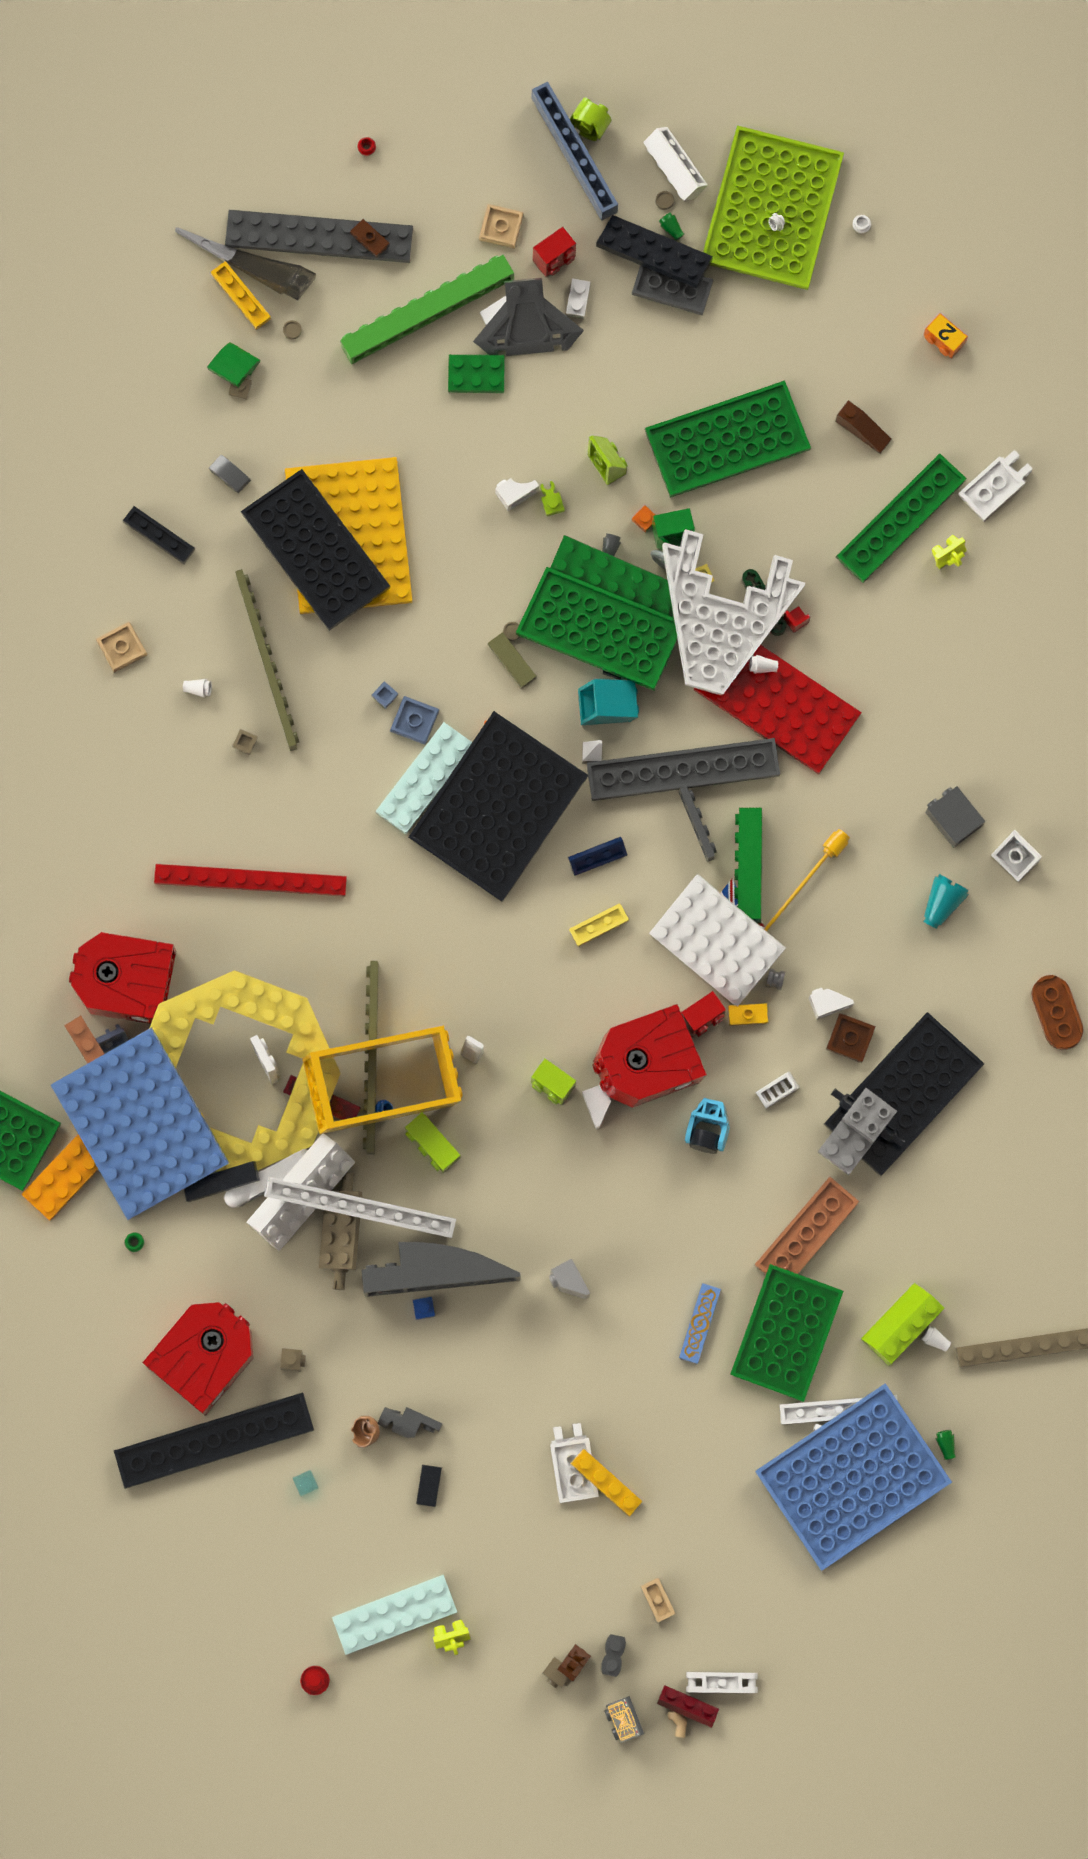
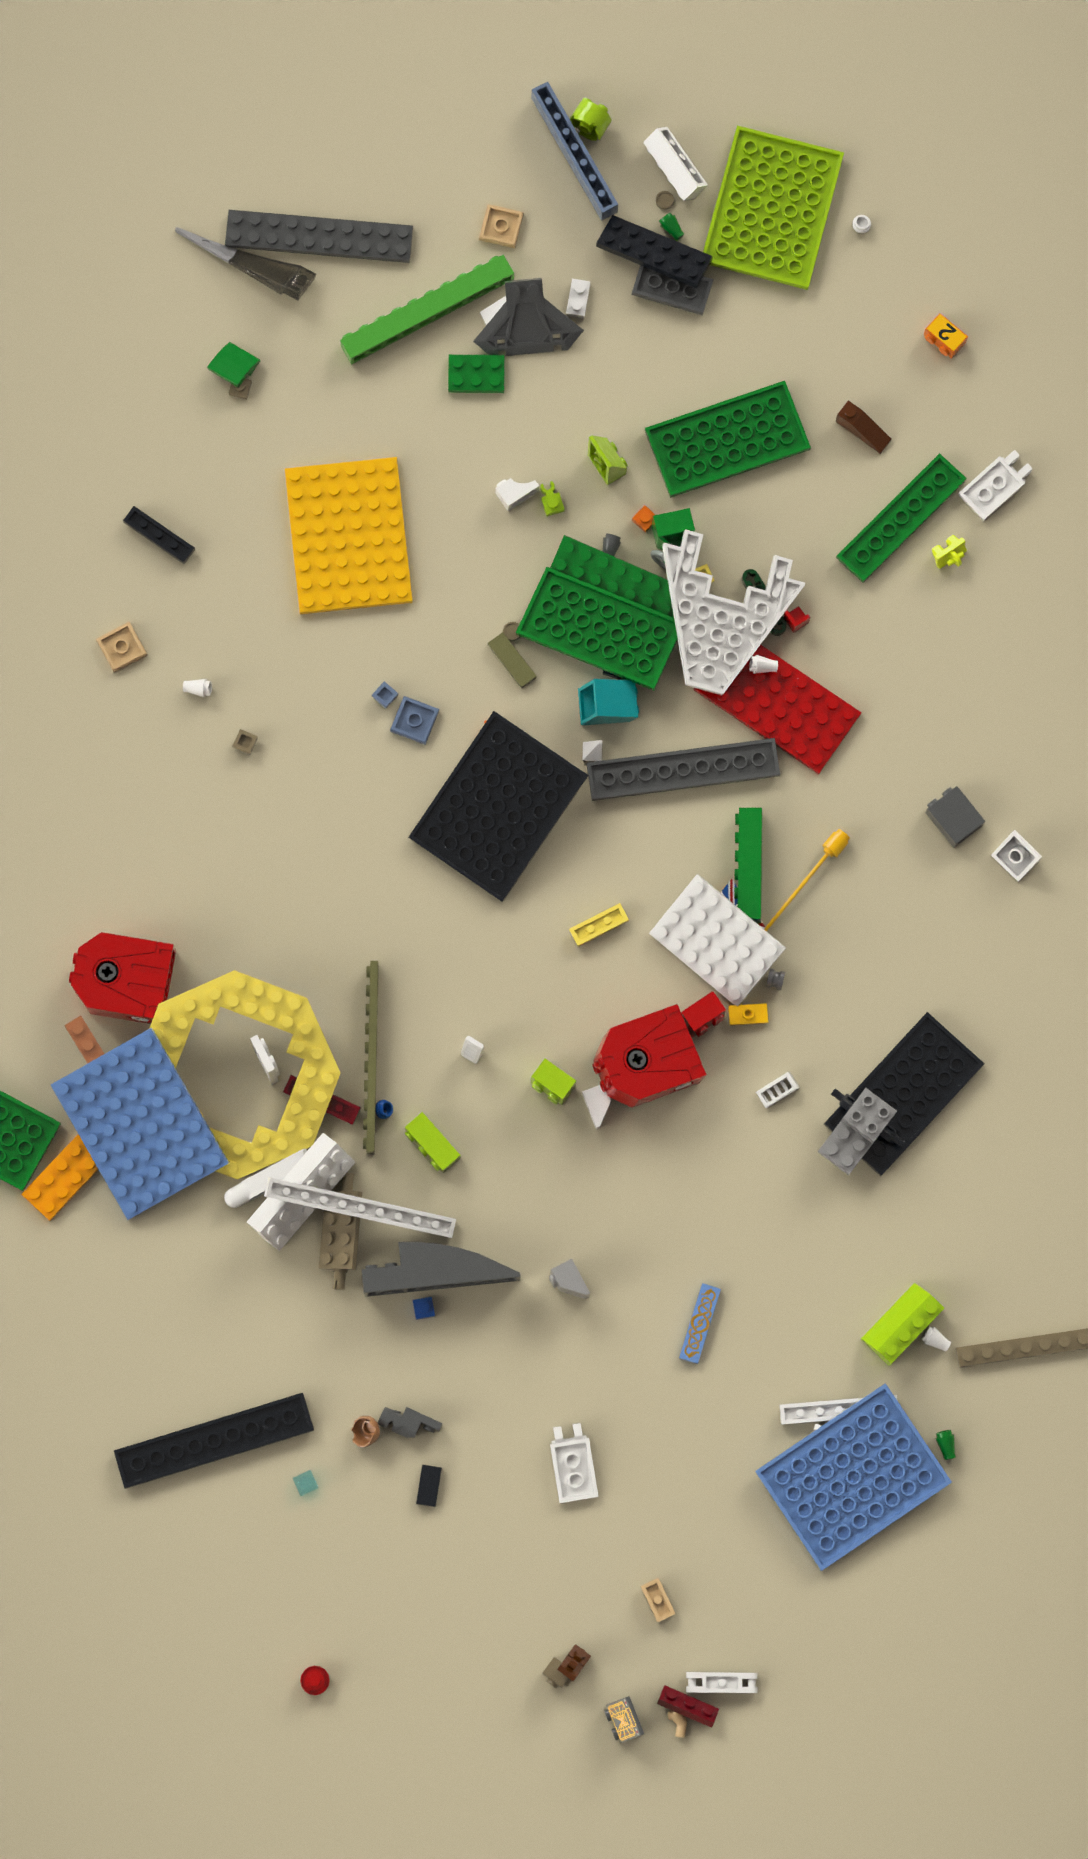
(112, 1039): sand blue plate -> none
(130, 1237): green plate -> none
(195, 1366): red piece -> none
(222, 1181): black tile -> none
(229, 474): dark grey slope -> none
(240, 295): yellow plate -> none
(250, 880): red plate -> none
(270, 667): olive plate -> none
(292, 329): dark tan piece -> none
(292, 1360): dark tan brick -> none
(315, 549): black plate -> none
(319, 1093): yellow door -> none
(366, 141): red plate -> none
(369, 238): reddish brown plate -> none
(394, 1614): light aqua plate -> none
(424, 778): light aqua plate -> none
(451, 1640): neon yellow hips -> none
(554, 252): red brick -> none
(597, 856): dark blue plate -> none
(606, 1482): yellow plate -> none
(612, 1661): dark grey brick -> none
(695, 818): dark grey plate -> none
(705, 1140): medium azure piece -> none
(776, 222): white plate -> none
(786, 1332): green plate -> none
(809, 1228): nougat plate -> none
(828, 1002): white slope -> none
(850, 1038): reddish brown plate -> none
(943, 900): teal cone -> none
(1057, 1012): dark orange tile -> none

